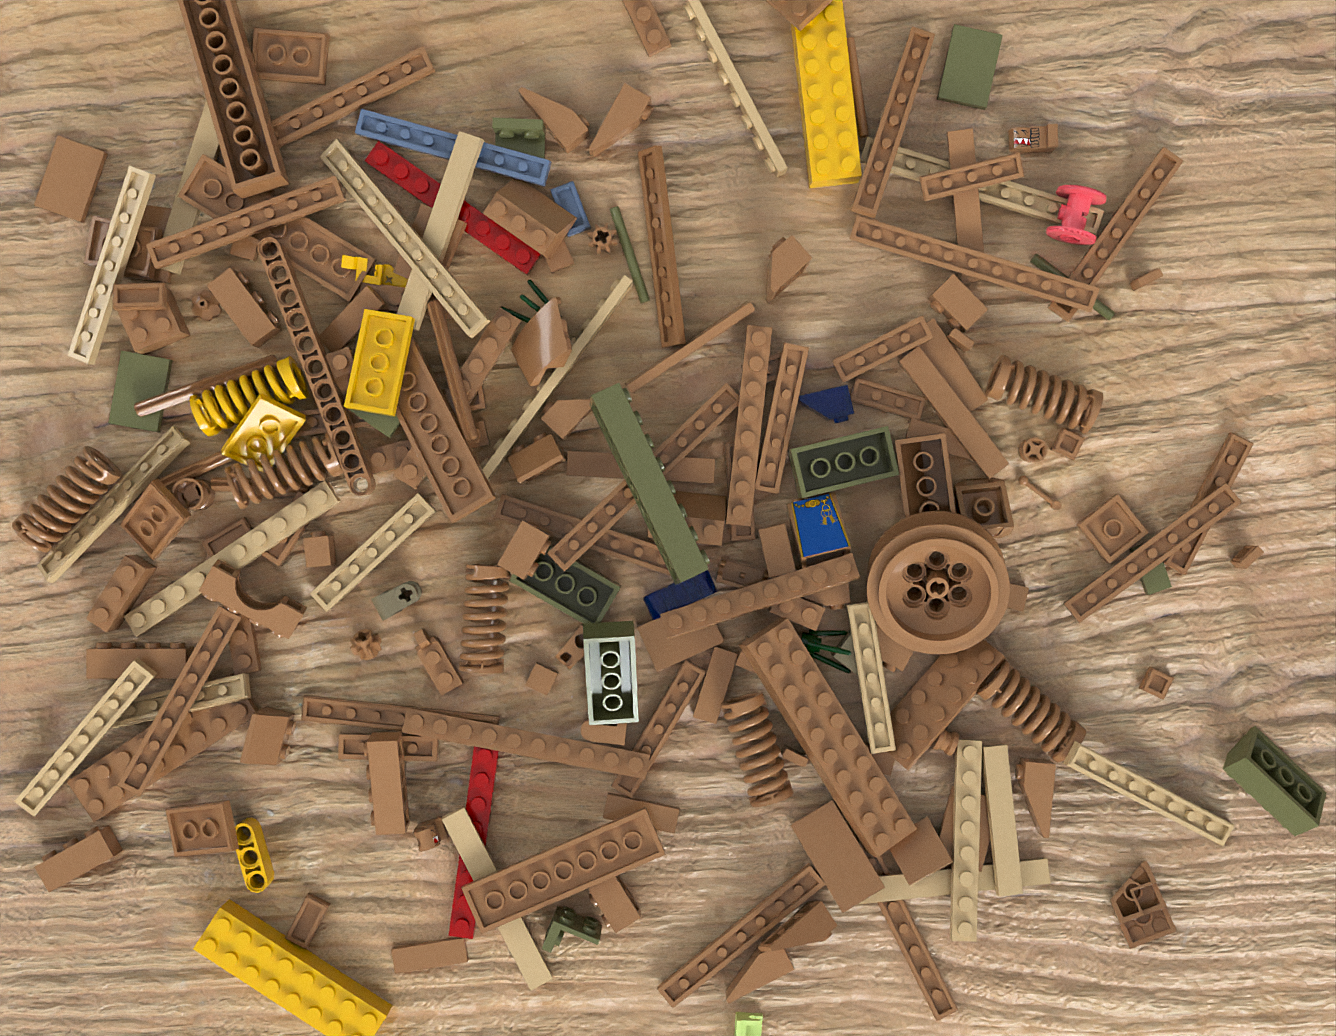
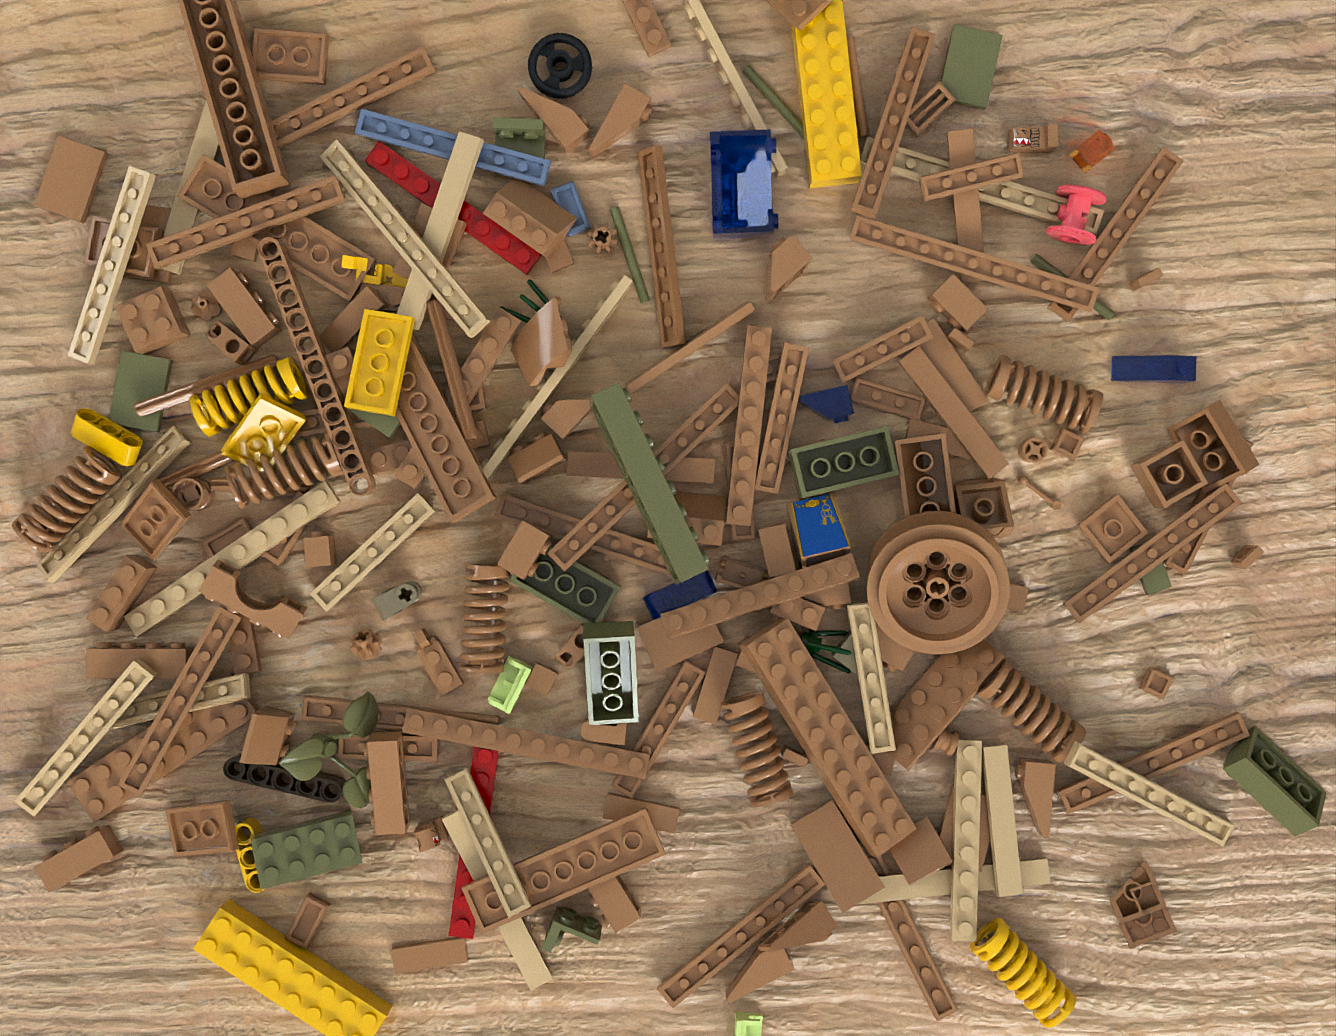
(106, 437): none -> yellow beam
(139, 296): medium nougat tile -> none
(231, 343): none -> medium nougat leg
(274, 781): none -> dark brown beam
(305, 759): none -> olive plant
(305, 849): none -> olive brick
(488, 843): none -> tan tile
(509, 684): none -> yellowish green hinge
(581, 63): none -> black wheel
(742, 184): none -> clear blue windscreen
(772, 97): none -> olive bar
(945, 93): none -> medium nougat tile
(1020, 974): none -> yellow piece
(1092, 151): none -> clear orange brick
(1154, 369): none -> clear blue slope
(1159, 759): none -> medium nougat plate
(1169, 474): none -> medium nougat brick
(1215, 445): none -> medium nougat slope

